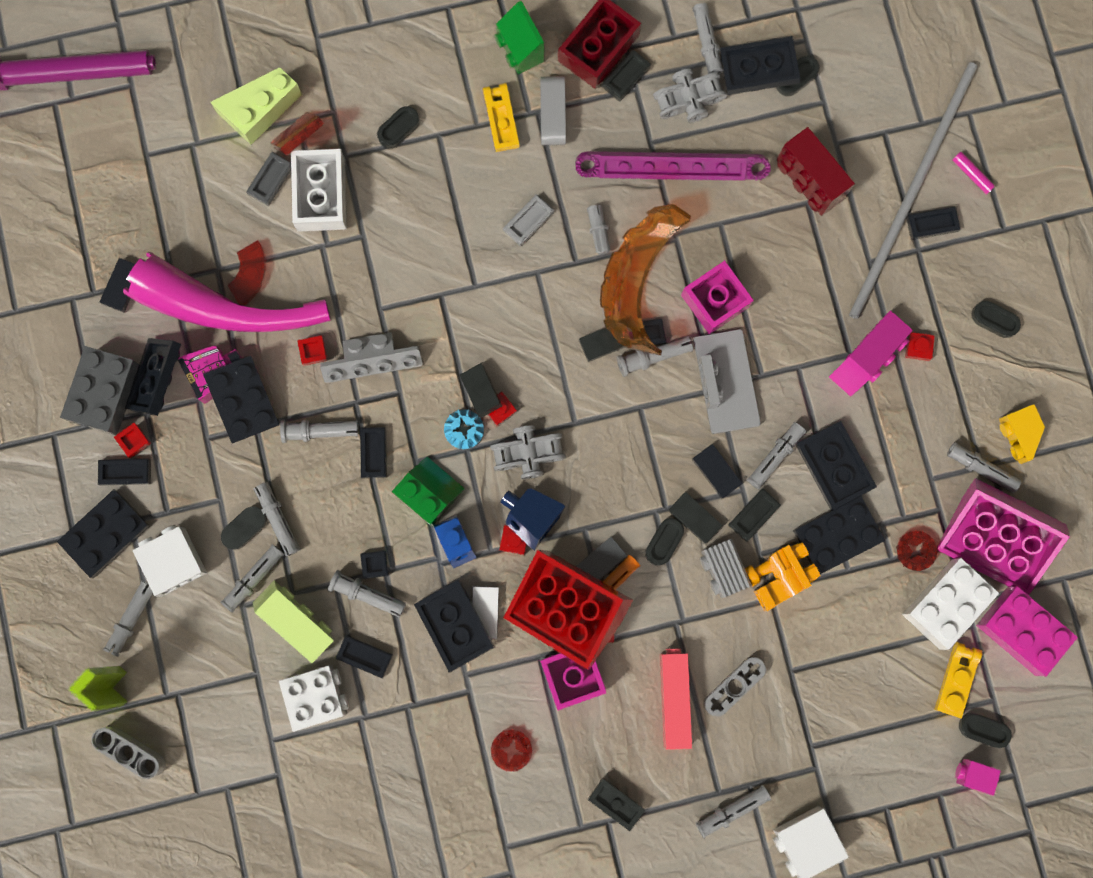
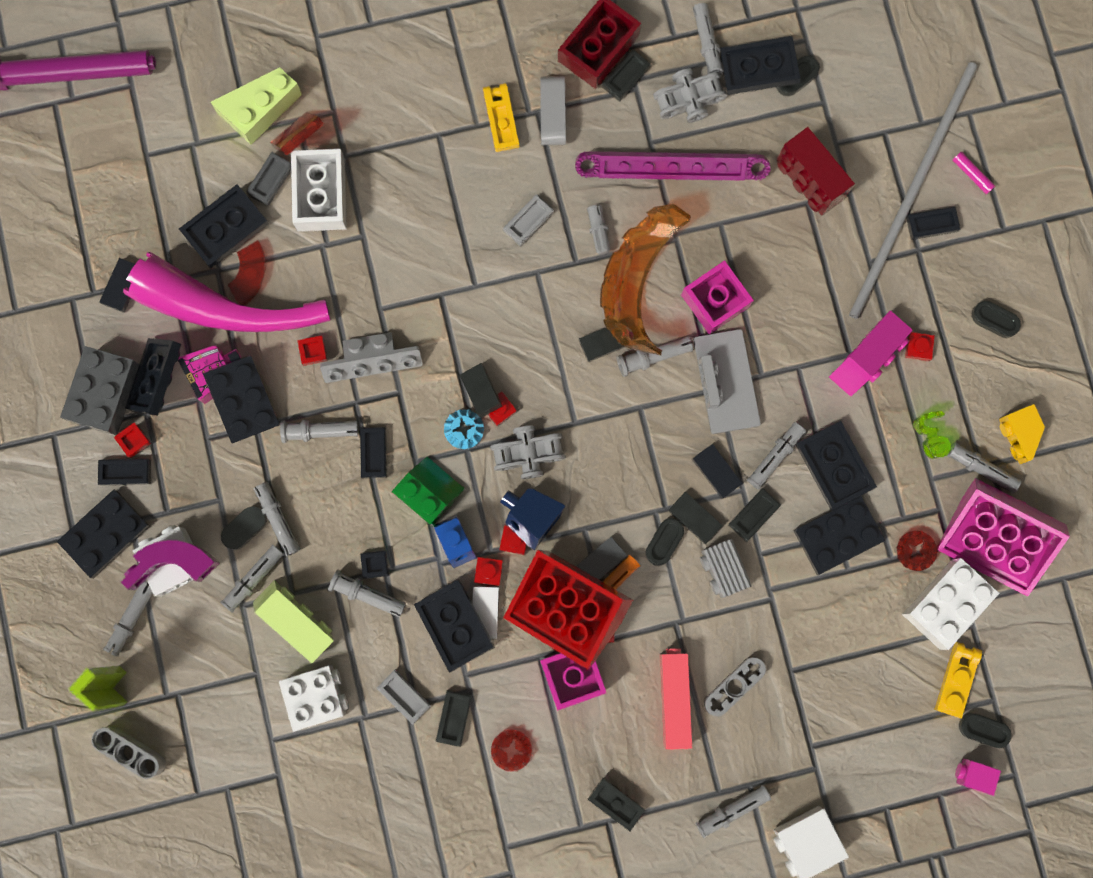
(189, 557): none -> magenta arch
(223, 226): none -> black plate
(364, 656): black tile -> none
(398, 127): pearl dark grey tile -> none
(404, 696): none -> light grey tile
(453, 718): none -> pearl dark grey tile
(488, 571): none -> red plate
(520, 39): green slope -> none
(655, 331): black tile -> none
(788, 573): light orange hips -> none
(934, 445): none -> clear neon green leg
(1027, 631): dark pink brick -> none

